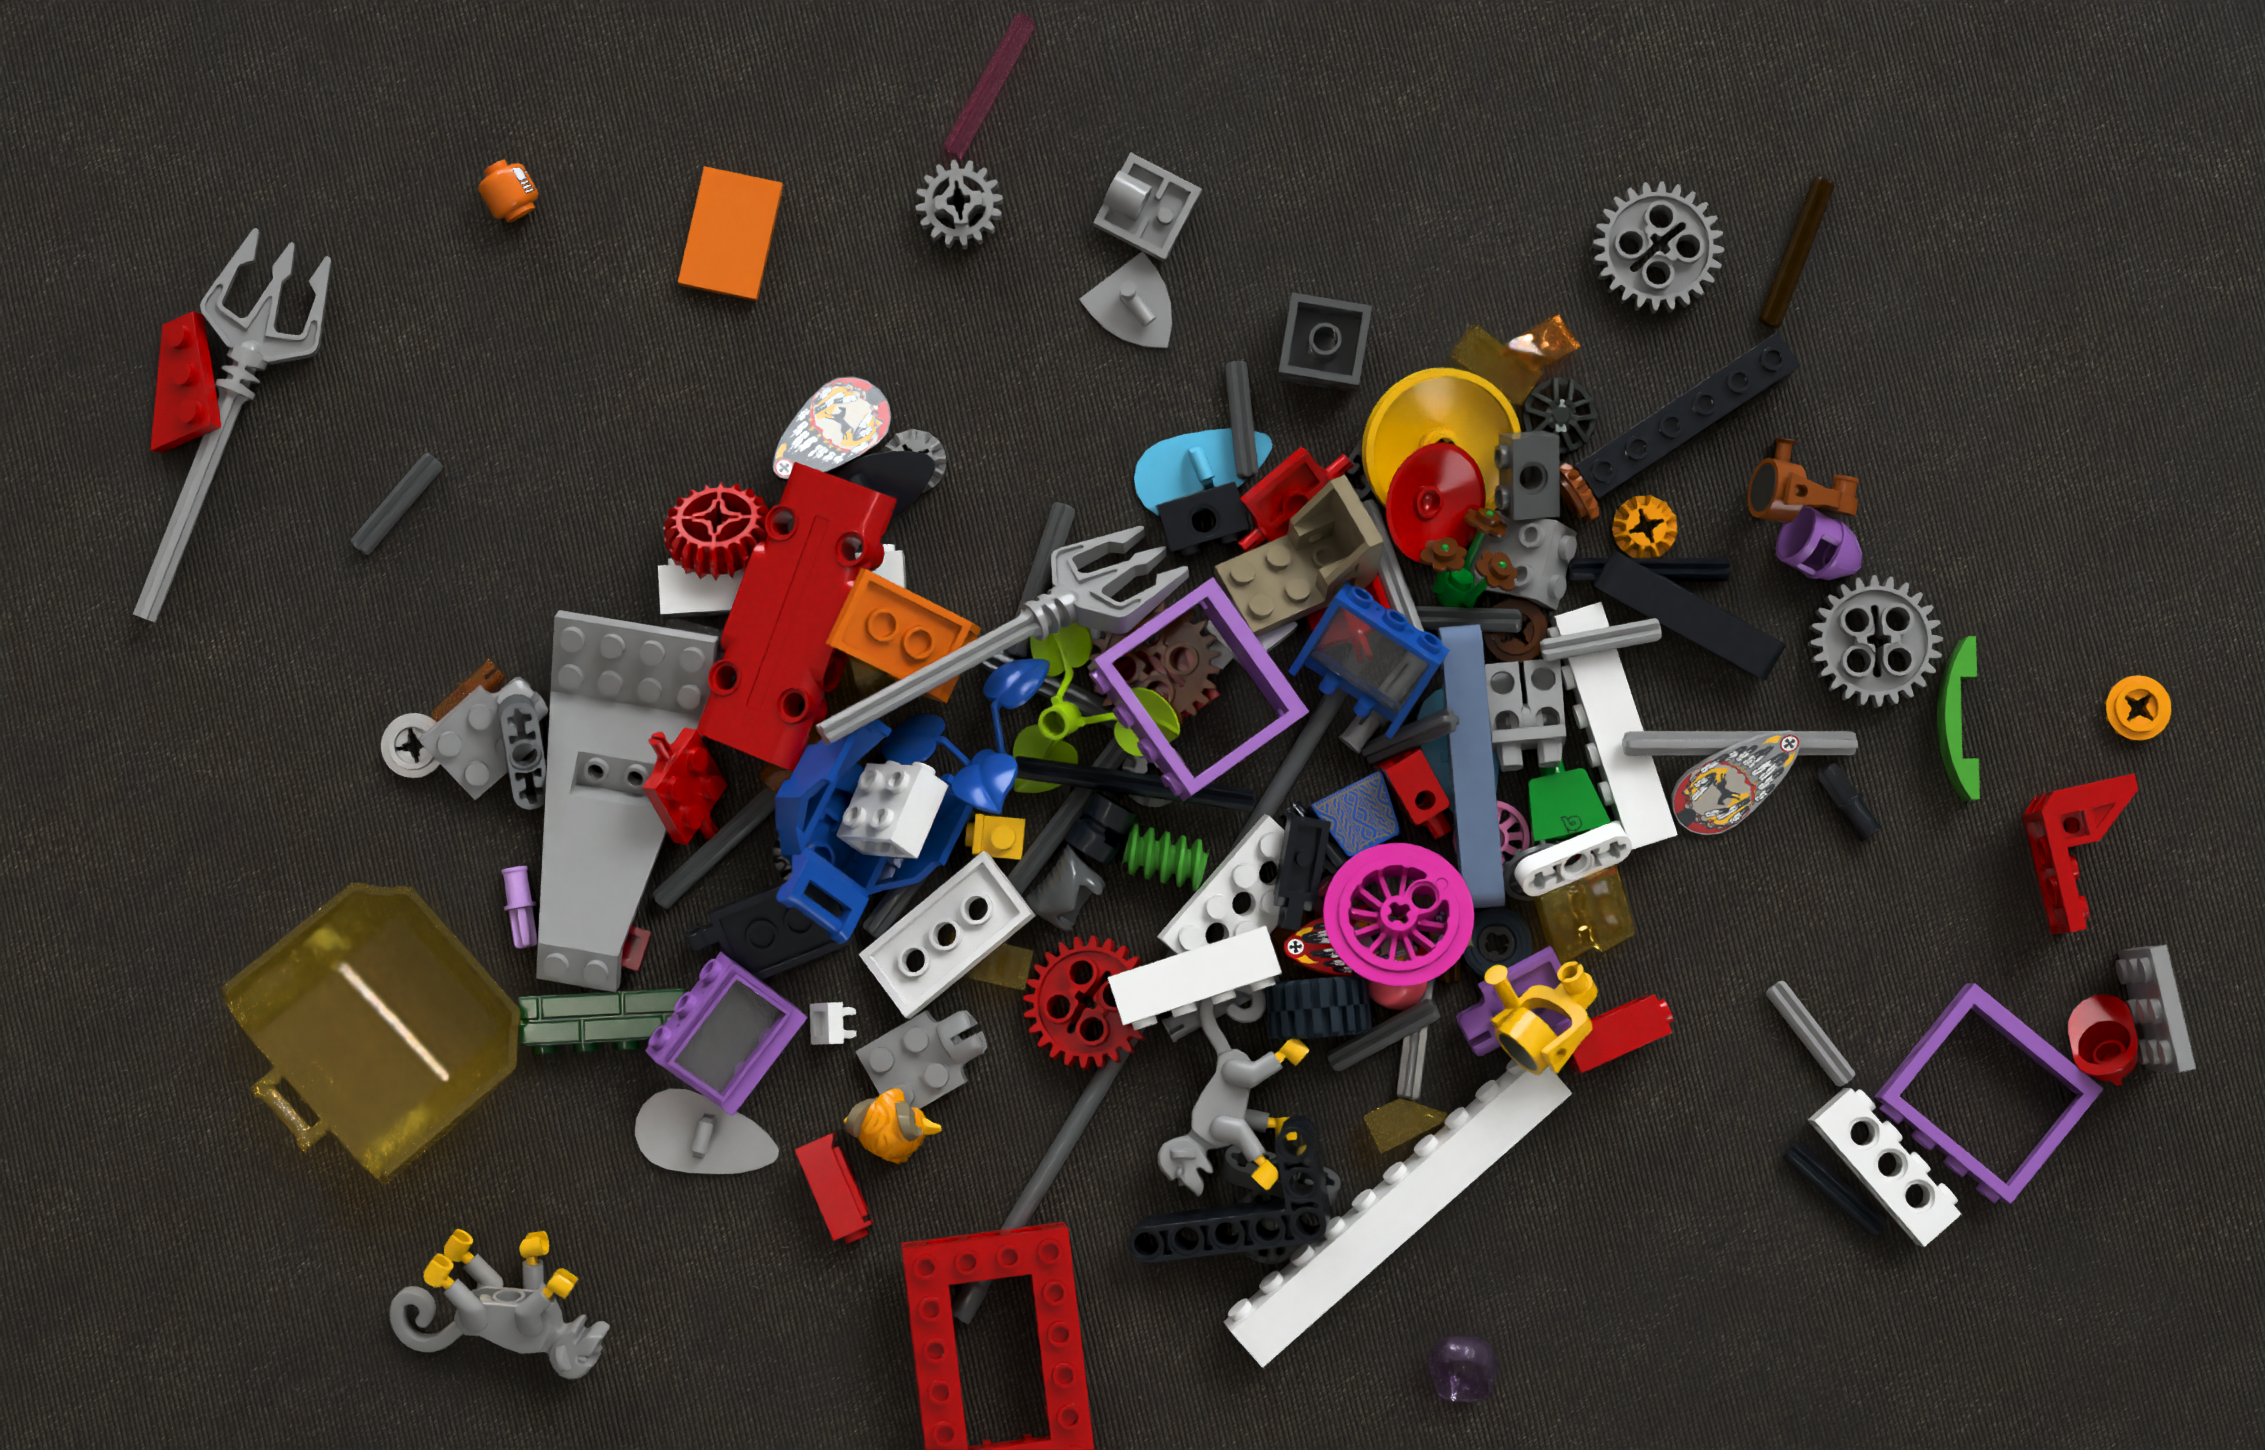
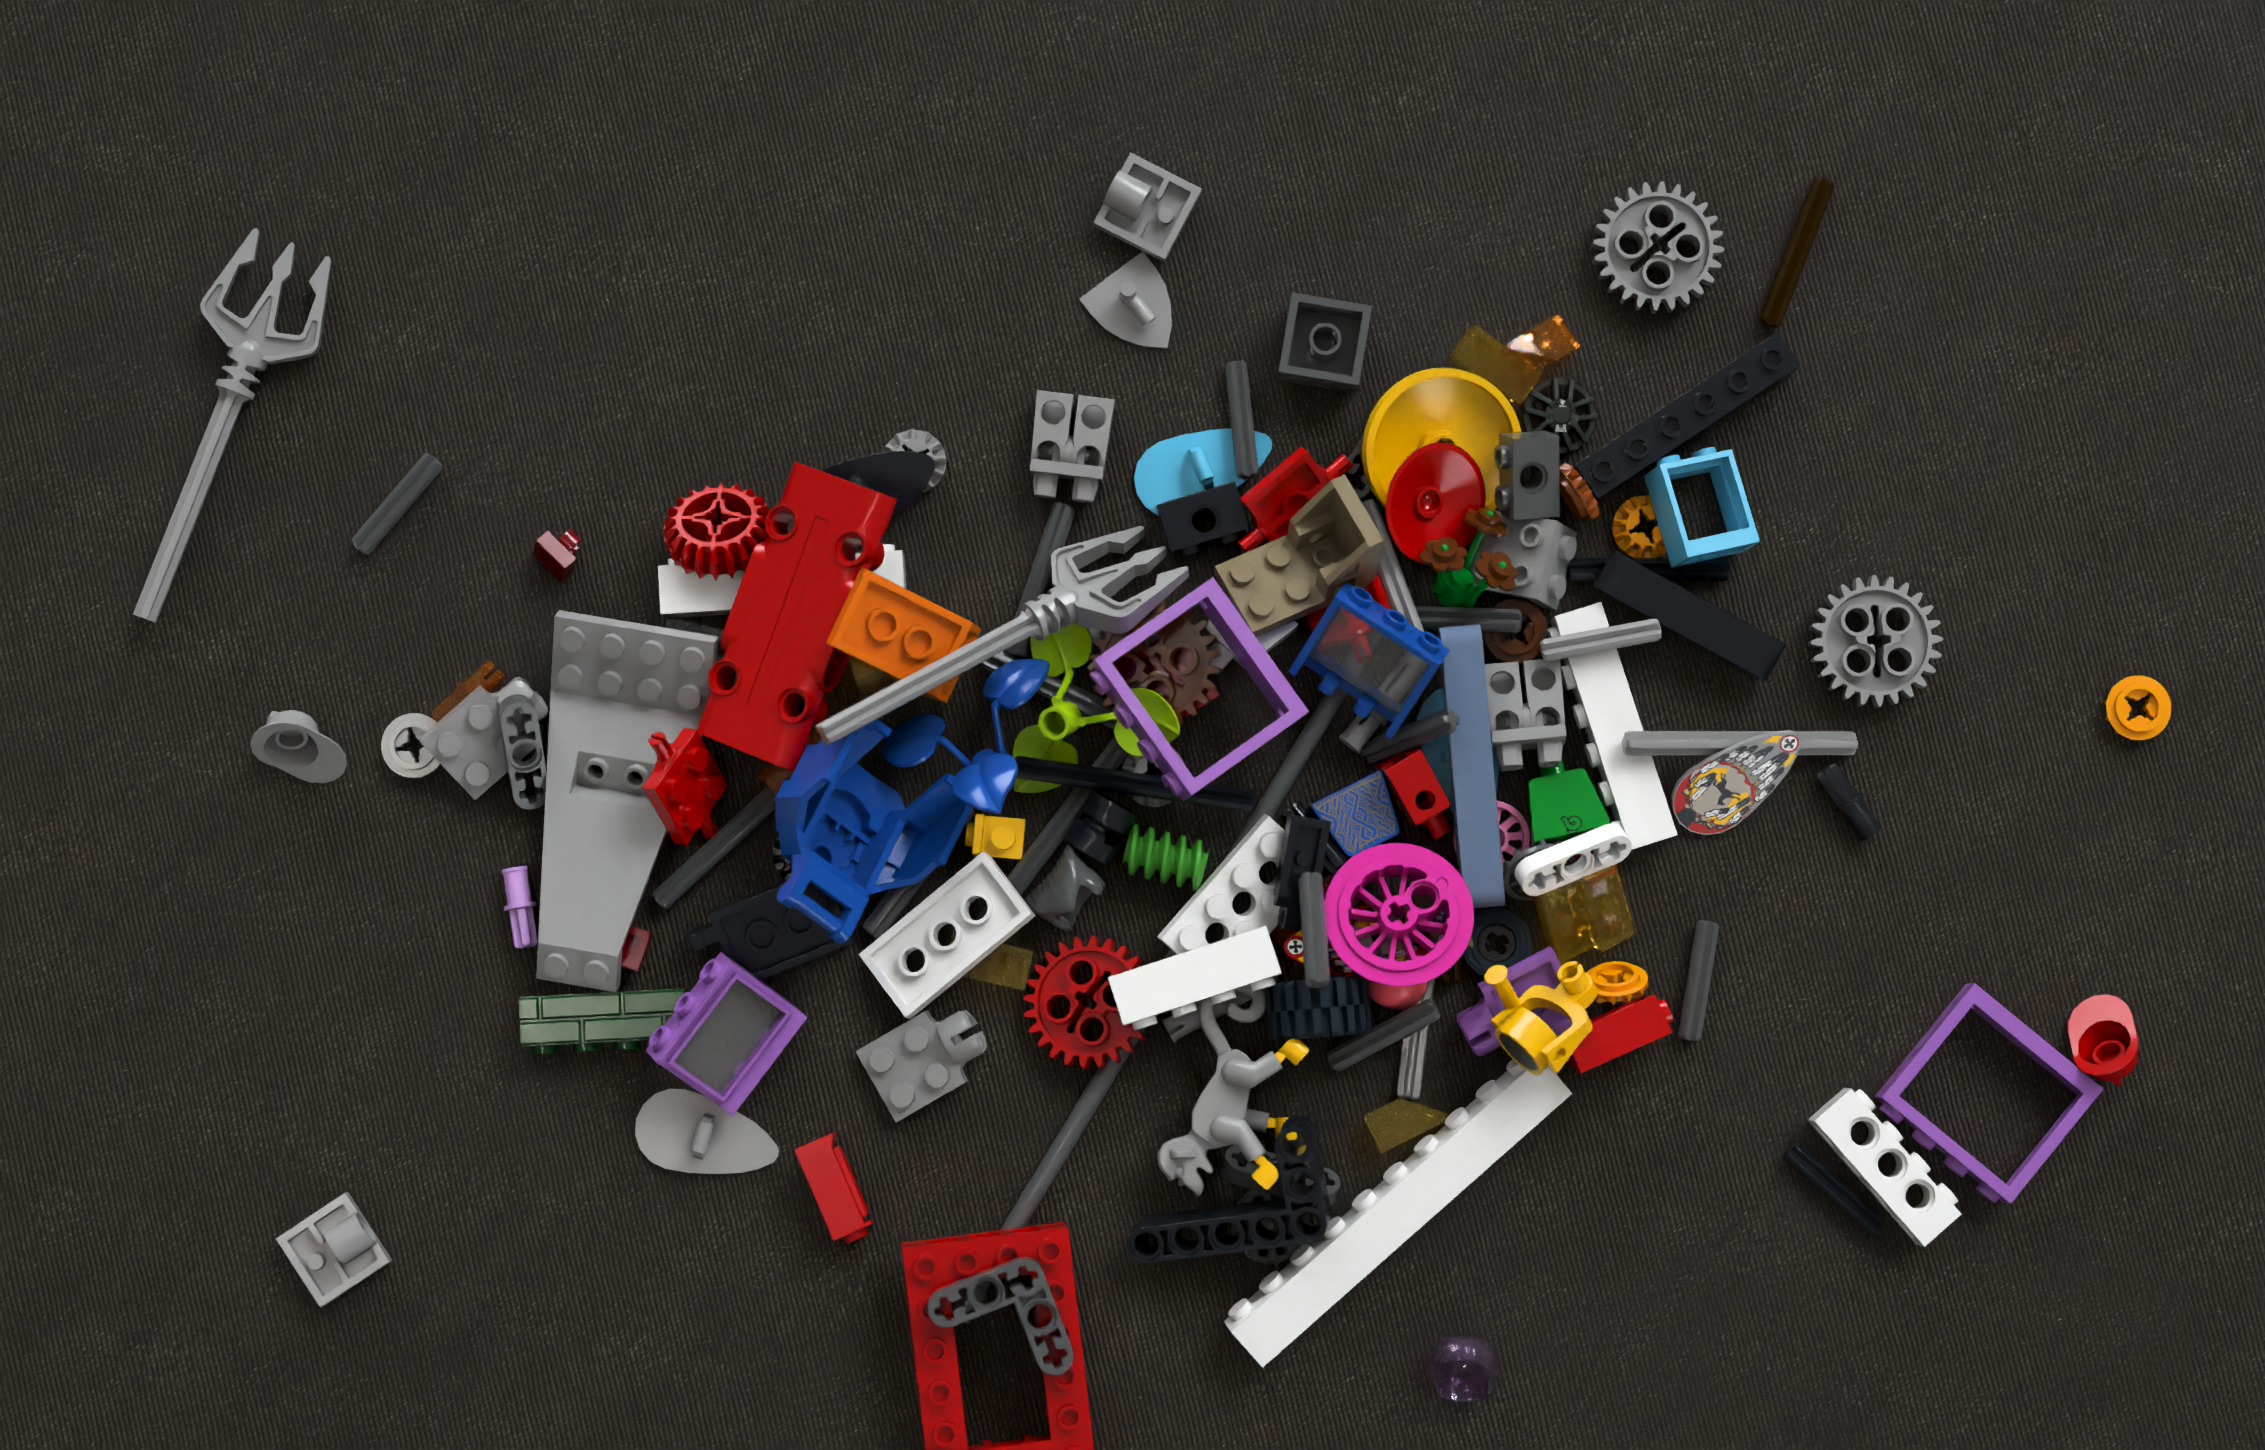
(185, 385): red wing -> none
(296, 746): none -> light grey piece
(334, 1249): none -> light grey plate
(375, 1026): clear yellow windscreen -> none
(508, 191): orange head -> none
(510, 1317): light grey animal -> none
(558, 554): none -> dark red tile
(730, 234): orange tile -> none
(827, 1023): white tile -> none
(834, 427): shield -> none
(889, 1126): light orange hair -> none
(892, 809): white brick -> none
(943, 204): light grey gear -> none
(989, 85): clear pink axle -> none
(1024, 1300): none -> dark grey beam
(1067, 456): none -> light grey hips
(1314, 930): none -> dark grey axle
(1618, 981): none -> light orange gear
(1698, 980): none -> dark grey axle
(1731, 497): none -> medium azure window
(1782, 489): dark orange piece -> none
(1810, 1033): light grey axle -> none
(1819, 546): medium lavender helmet -> none
(1961, 771): bright green slope -> none
(2087, 815): red bracket -> none
(2155, 1009): light grey plate -> none

